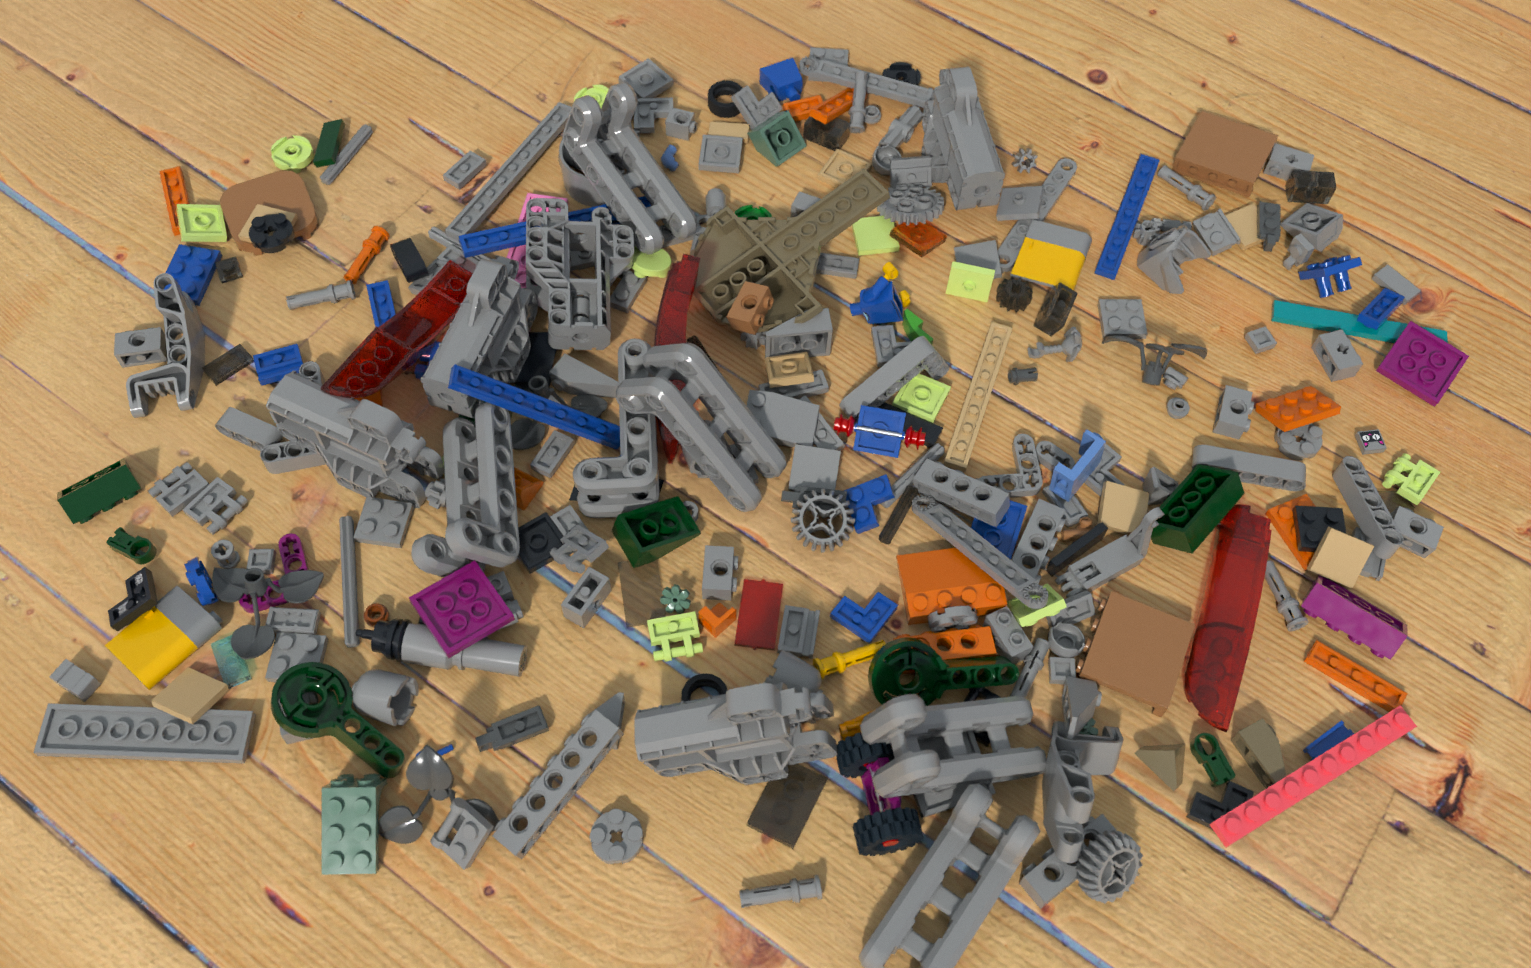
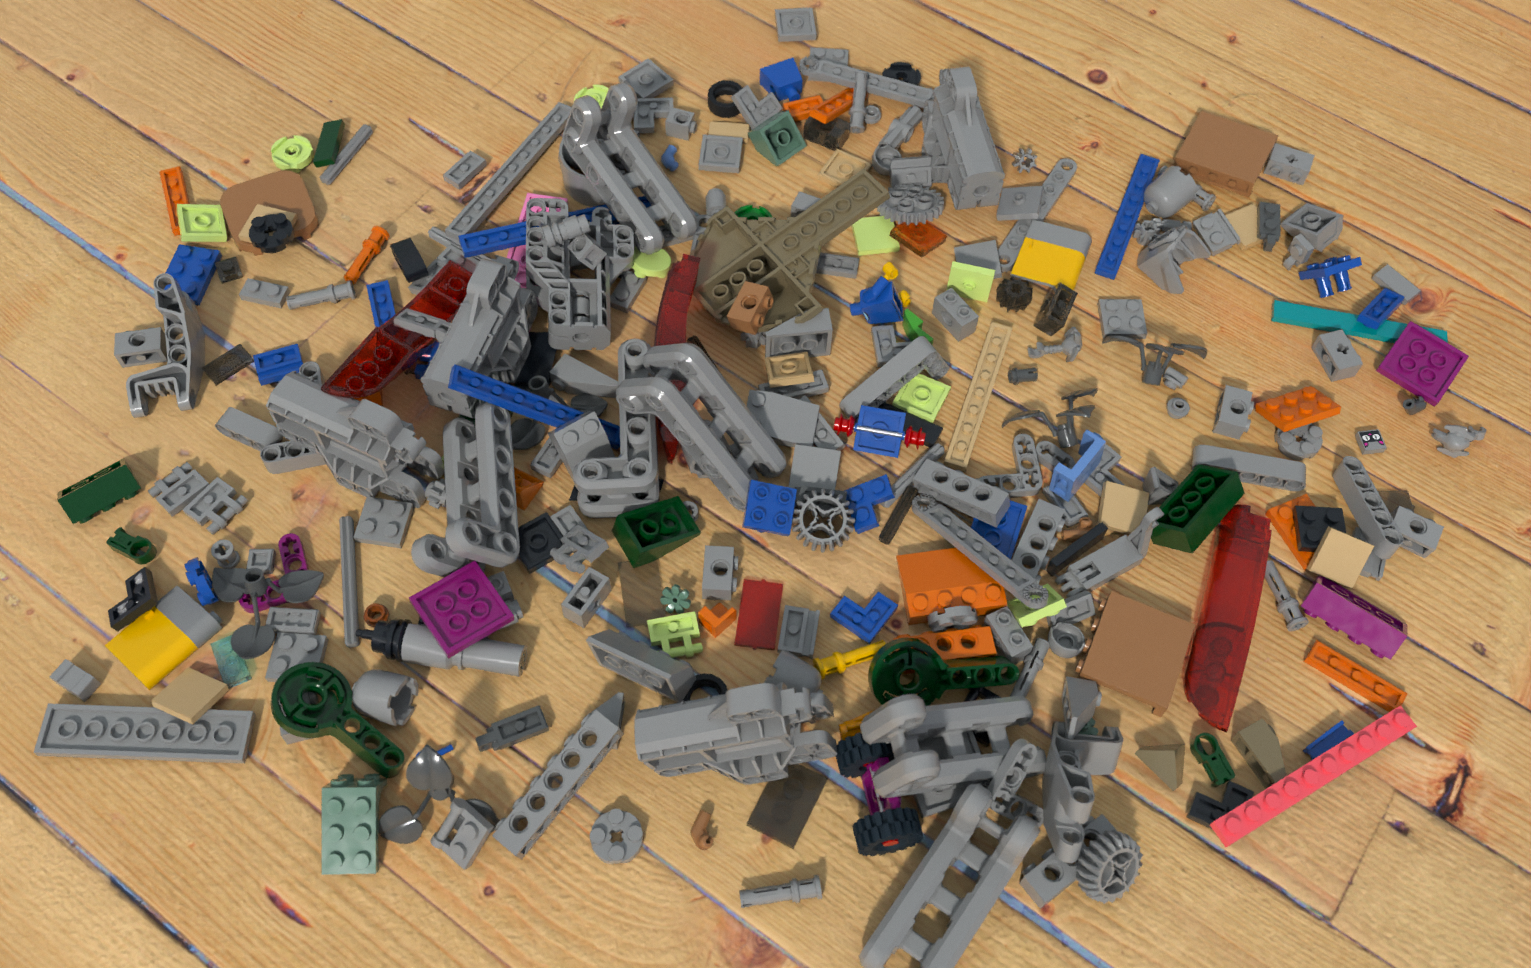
(264, 293): none -> light grey plate
(422, 323): none -> light grey hinge
(567, 229): none -> light grey axle
(581, 440): none -> light grey slope
(587, 250): none -> light grey brick
(642, 664): none -> light grey slope
(699, 832): none -> medium nougat arm
(769, 508): none -> blue plate
(795, 24): none -> light grey plate
(955, 314): none -> light grey brick
(1007, 789): none -> light grey beam
(1060, 668): light grey plate -> none
(1066, 431): none -> dark grey plant
(1169, 192): none -> light grey cylinder
(1260, 340): light grey plate -> none
(1310, 187): clear smoke brick -> none
(1414, 405): none -> dark grey arm
(1416, 483): yellowish green plate -> none
(1457, 439): none -> light grey piece

